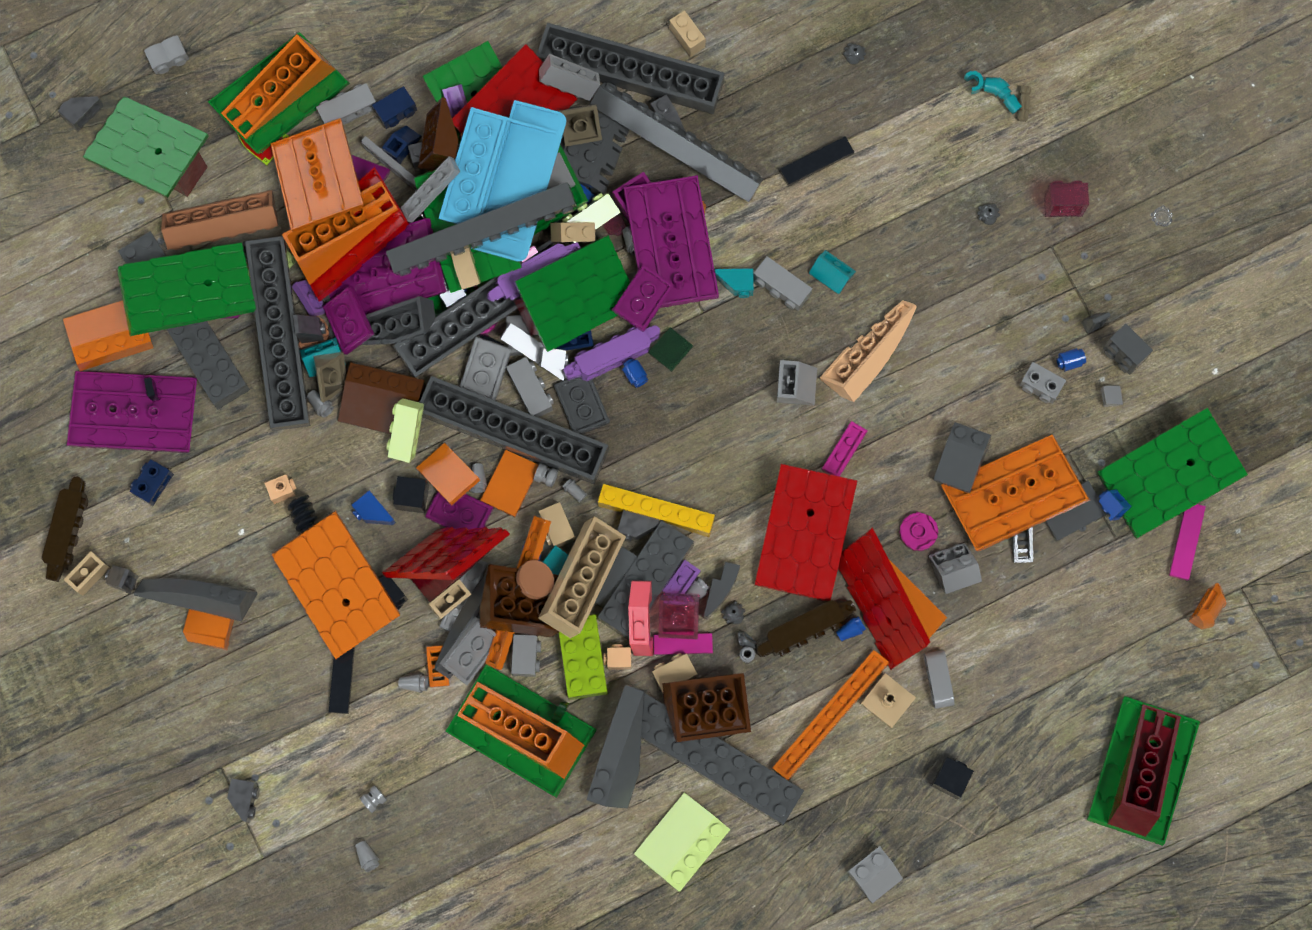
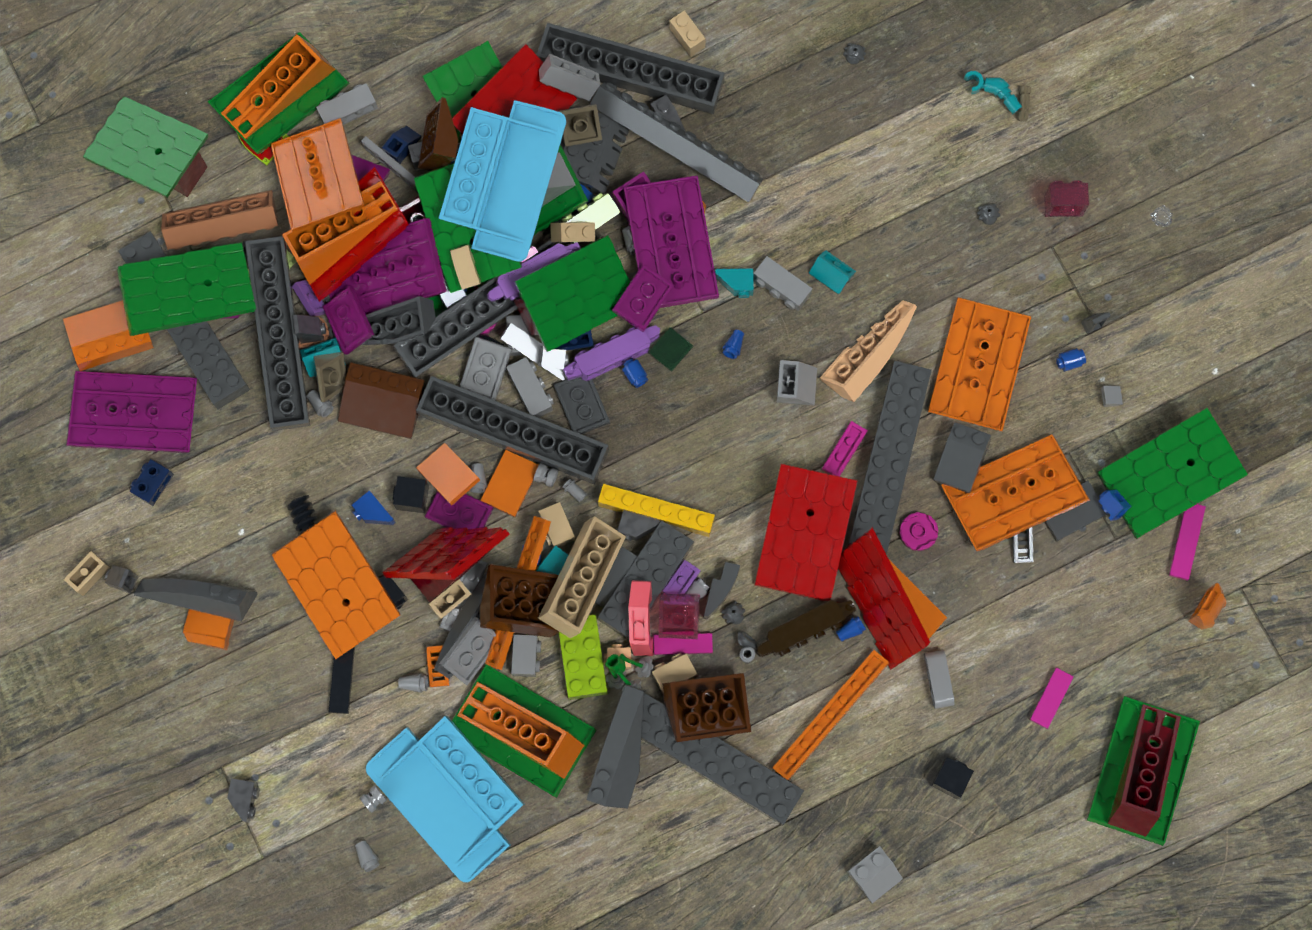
(64, 529): dark brown hinge -> none
(80, 110): flat silver slope -> none
(151, 389): black tile -> none
(166, 54): light grey brick -> none
(281, 488): light nougat brick -> none
(395, 108): dark blue brick -> none
(405, 430): yellowish green brick -> none
(430, 189): light grey tile -> none
(447, 795): none -> medium azure slope
(455, 99): medium lavender plate -> none
(481, 229): dark grey brick -> none
(535, 579): nougat tile -> none
(560, 711): dark green tile -> none
(615, 226): clear pink plant -> none
(617, 667): none -> plant
(682, 842): yellowish green slope -> none
(733, 346): none -> blue cone
(816, 161): black tile -> none
(888, 700): tan tile -> none
(891, 452): none -> dark grey brick
(955, 568): light grey slope -> none
(978, 381): none -> orange piece
(1042, 383): light grey brick -> none
(1051, 698): none -> dark pink tile
(1127, 349): dark grey brick -> none

